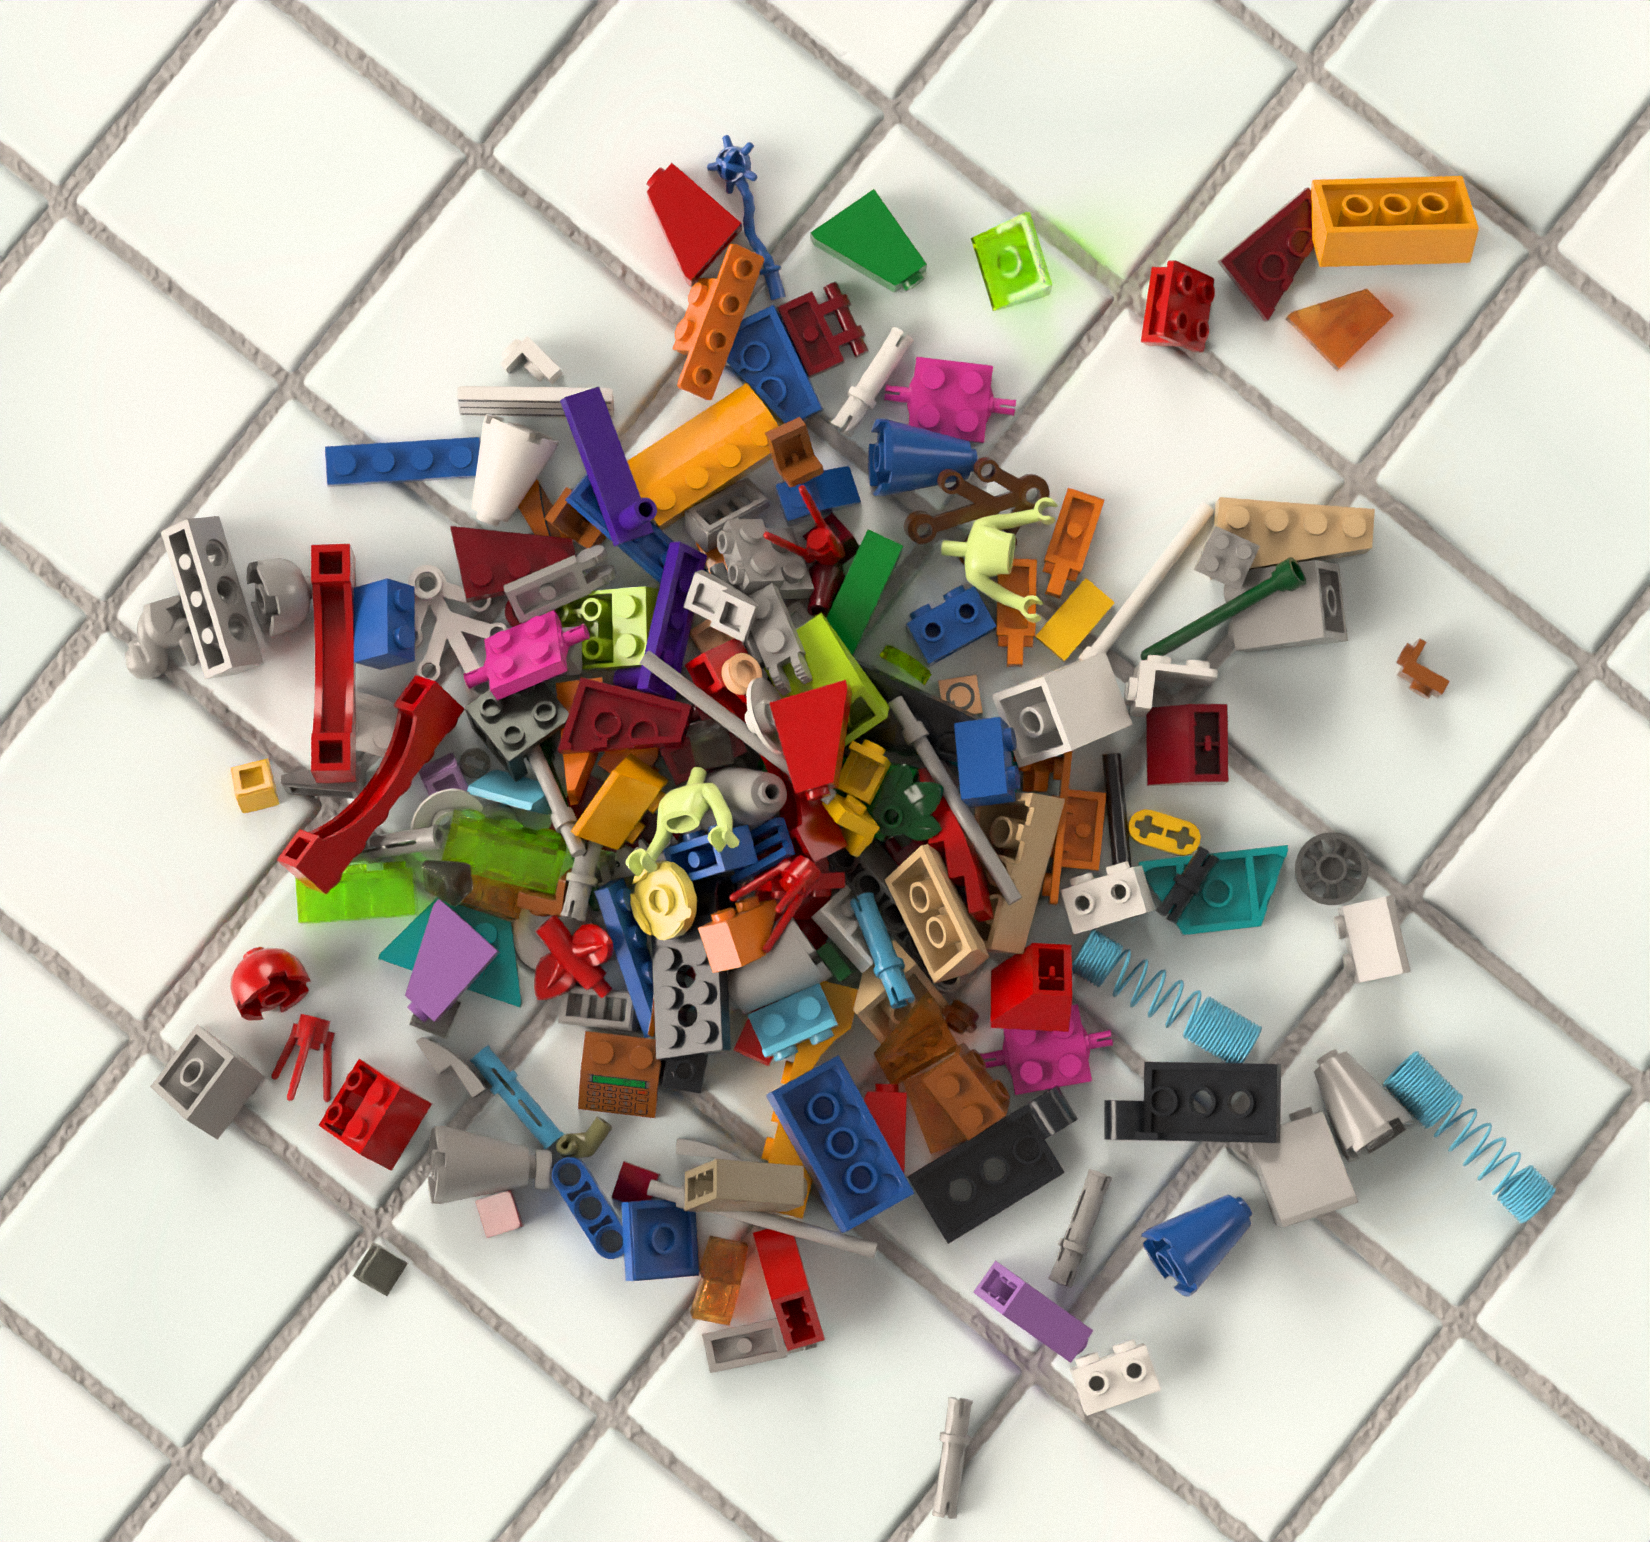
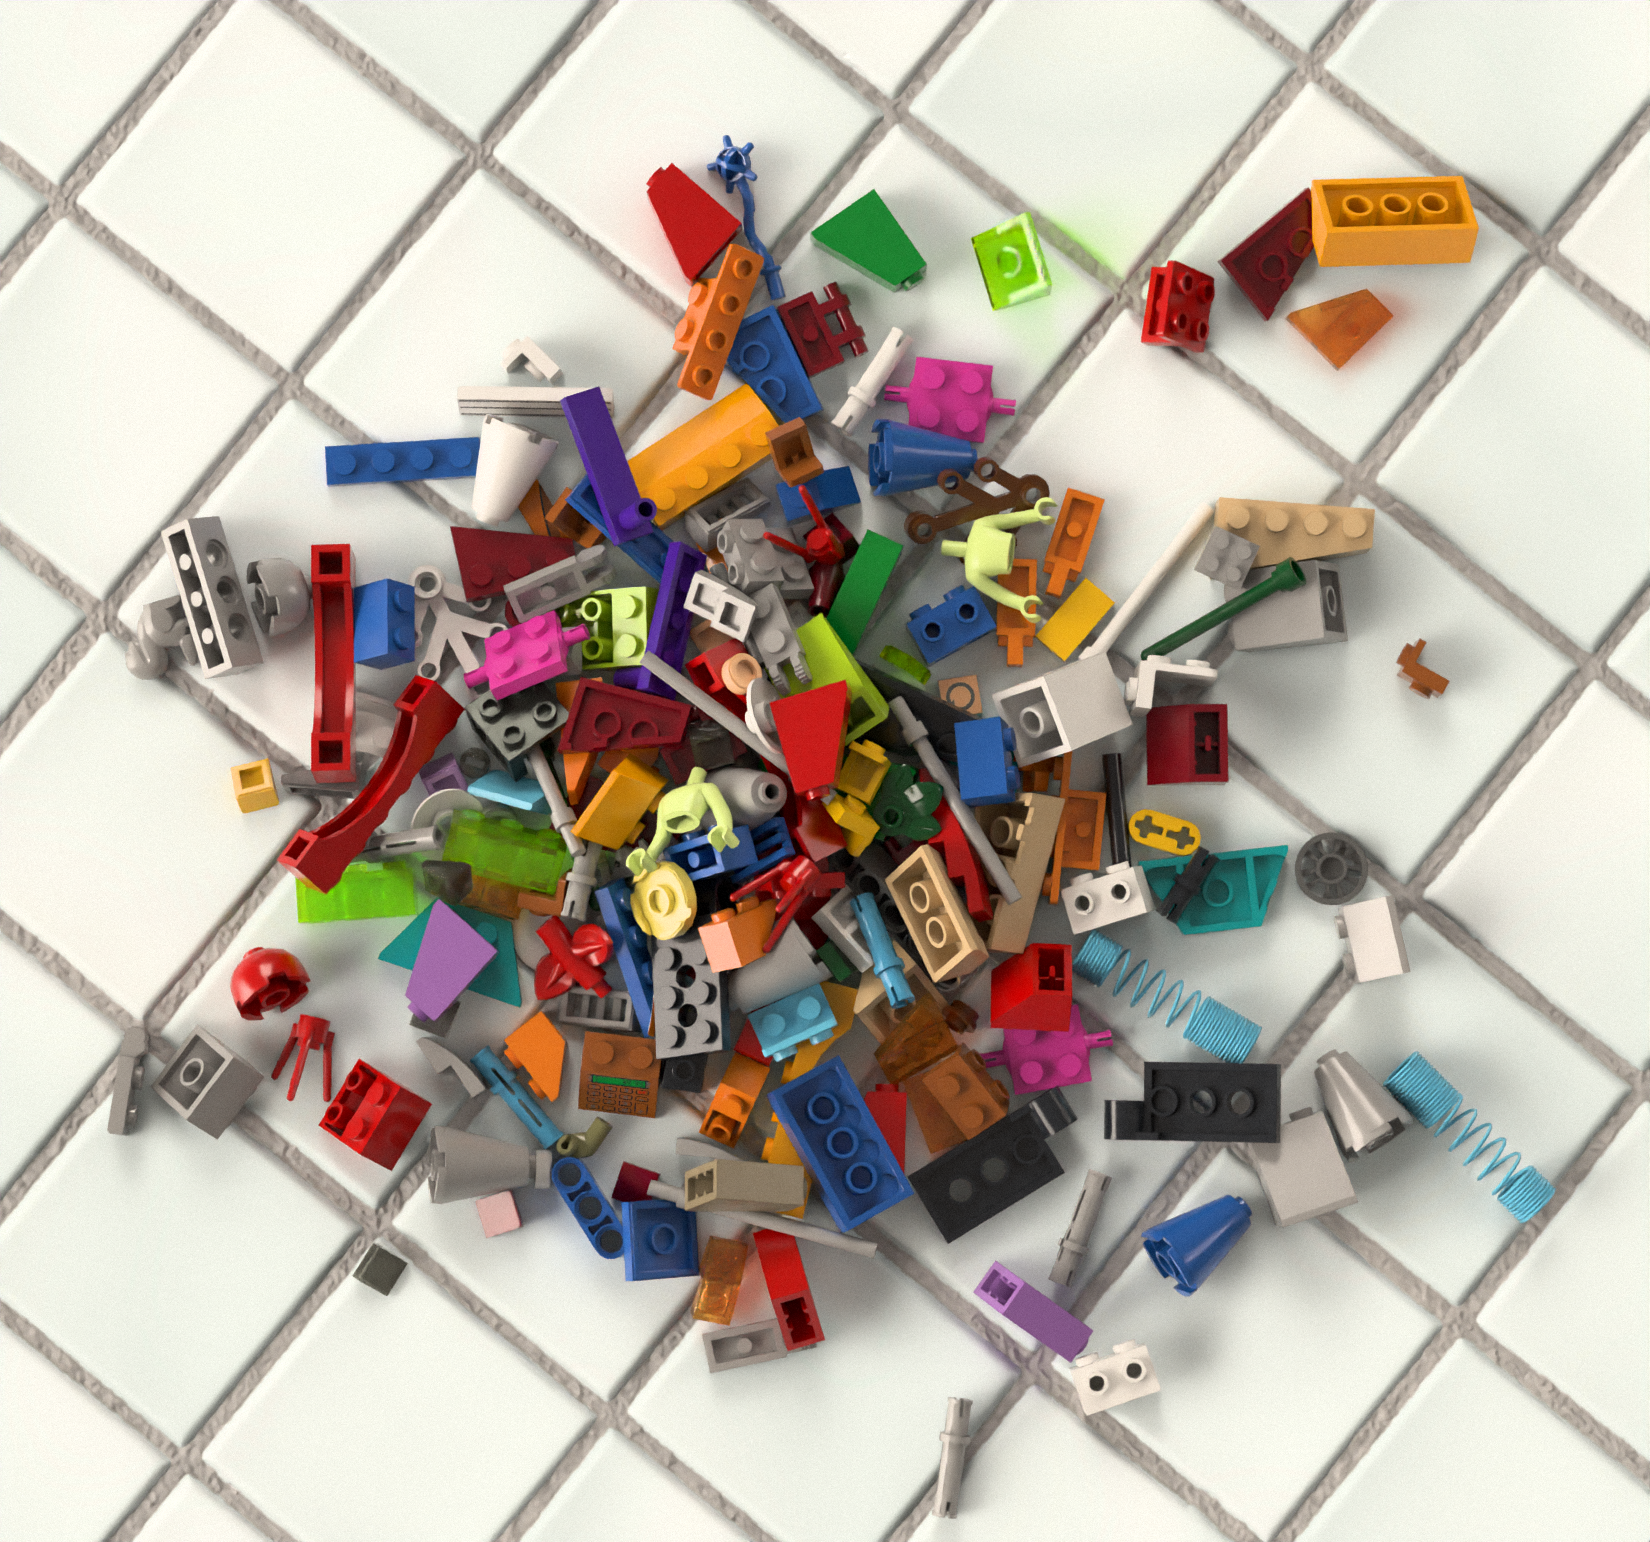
(128, 1078): none -> light grey hinge
(542, 1052): none -> orange slope
(734, 1100): none -> orange slope

